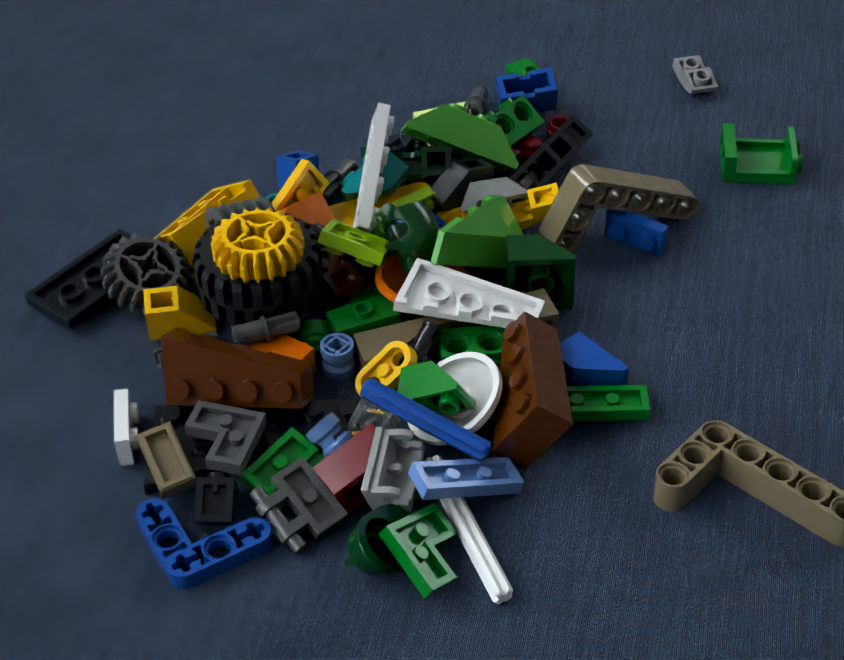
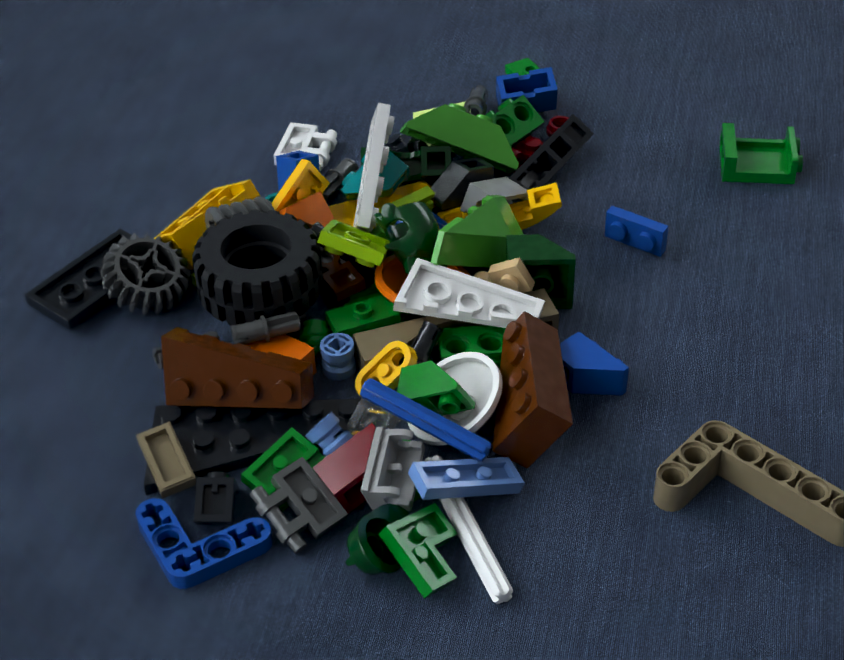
(125, 417): white plate -> none
(175, 308): yellow slope -> none
(233, 433): dark grey plate -> none
(257, 245): yellow gear -> none
(303, 138): none -> white plate
(509, 274): none -> tan plate
(594, 187): dark tan beam -> none
(609, 402): green plate -> none
(694, 75): light grey slope -> none

